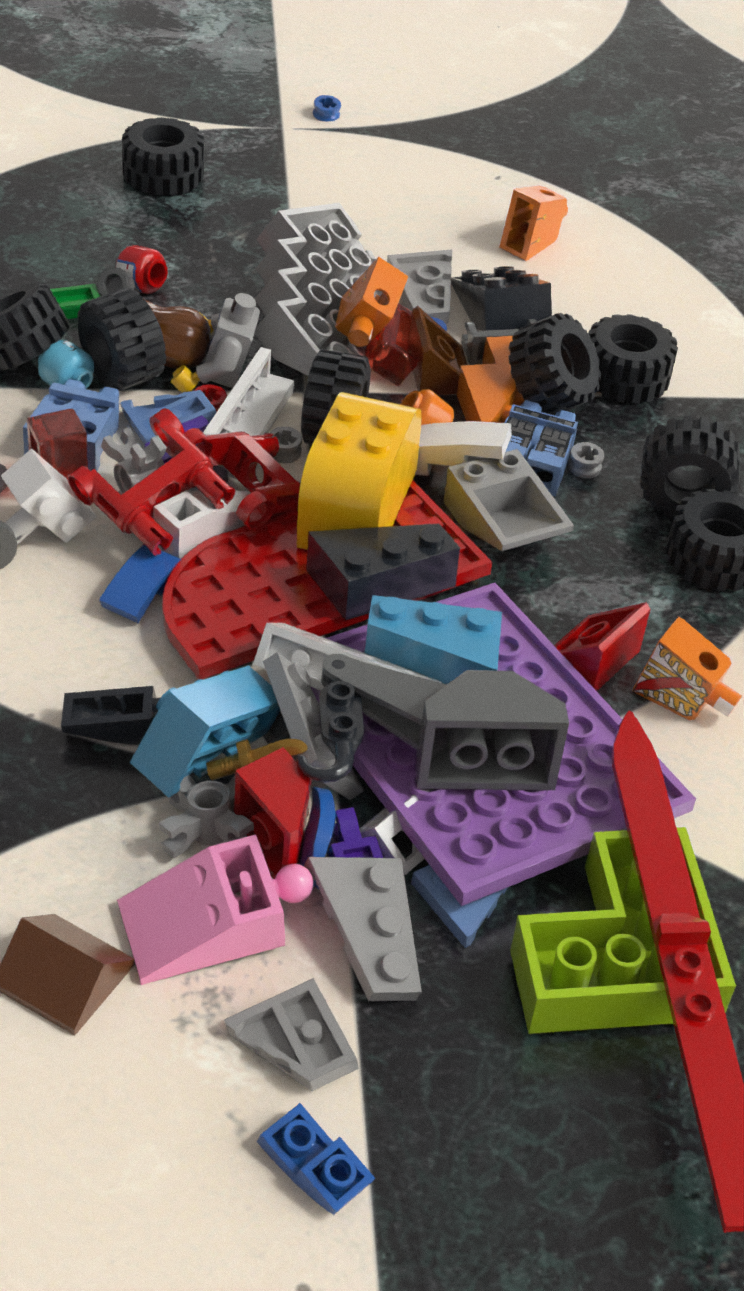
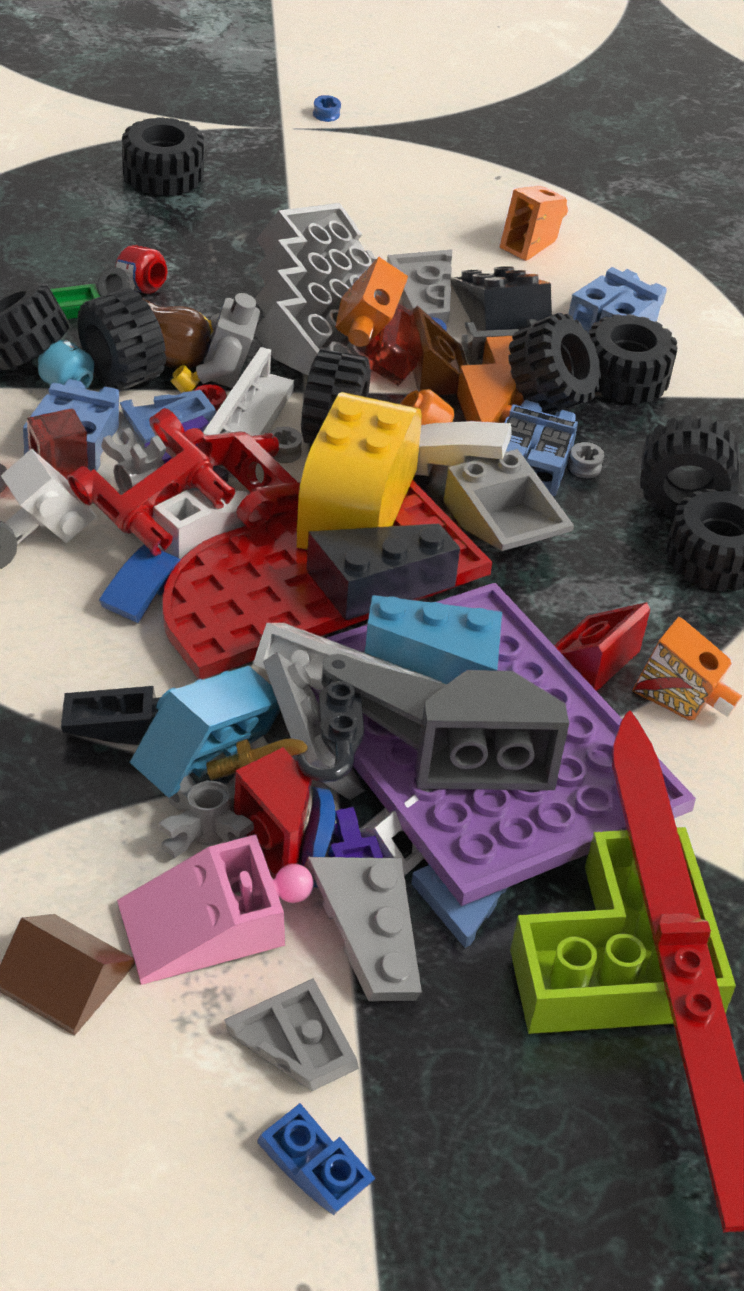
(616, 294): none -> medium blue hips

